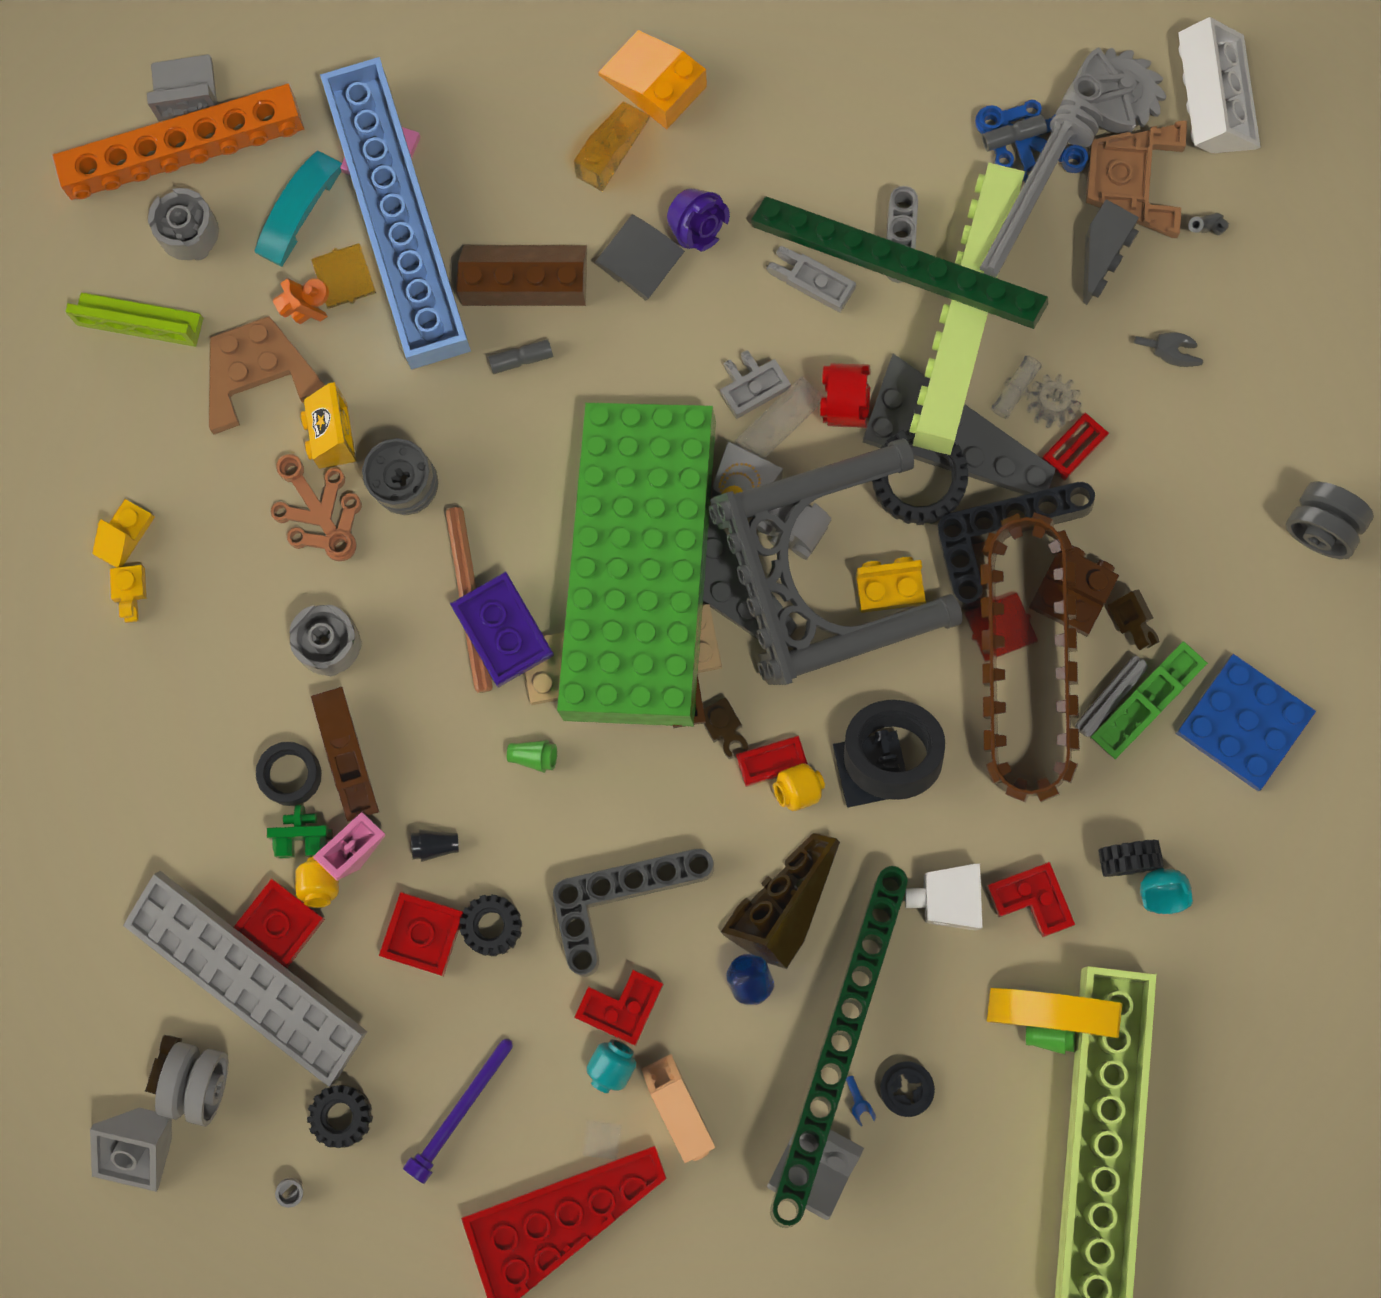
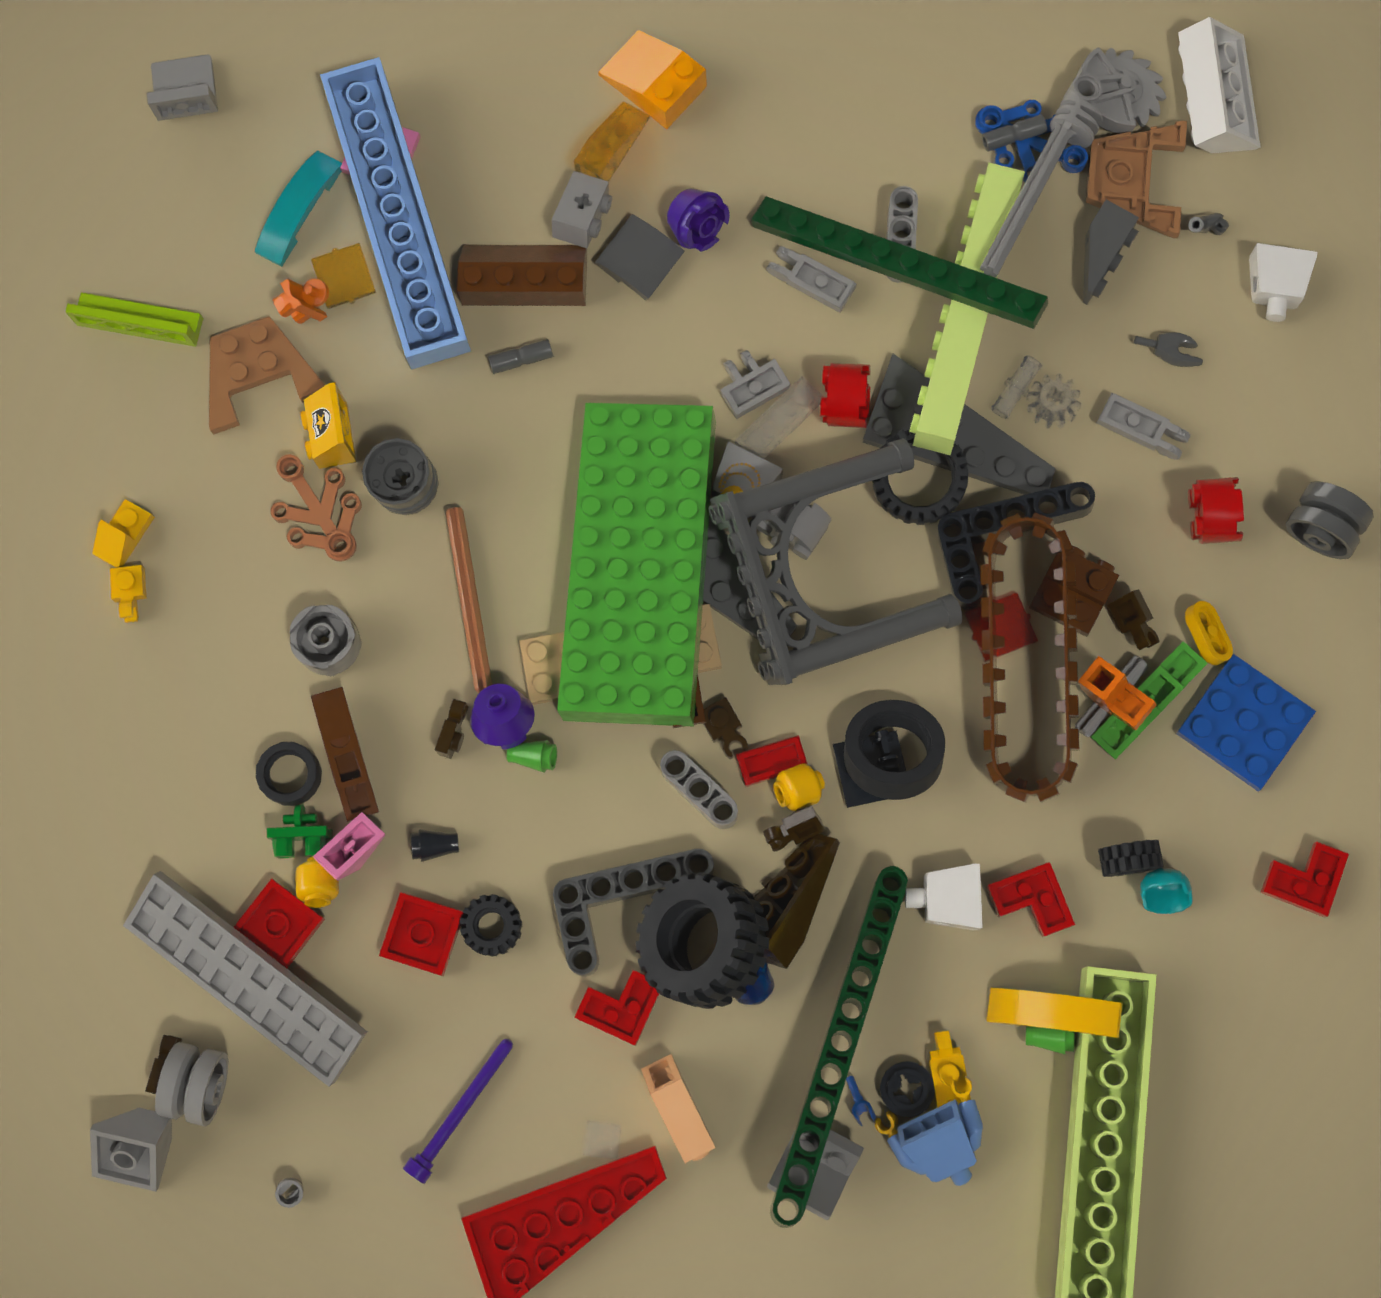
(163, 137): orange brick -> none
(183, 224): light grey brick -> none
(319, 1116): black tyre -> none
(451, 738): none -> dark brown plate
(501, 716): none -> dark purple cone
(502, 629): dark purple tile -> none
(581, 209): none -> light grey brick
(611, 1066): teal head -> none
(691, 775): none -> light grey beam
(737, 949): none -> black tyre
(797, 827): none -> dark brown plate
(890, 585): yellow bracket -> none
(939, 1141): none -> medium blue torso
(945, 1066): none -> yellow hinge
(1058, 464): red tile -> none
(1114, 693): none -> orange brick
(1141, 426): none -> light grey hinge
(1208, 633): none -> yellow plate
(1216, 510): none -> red brick
(1279, 278): none -> white torso
(1313, 888): none -> red plate

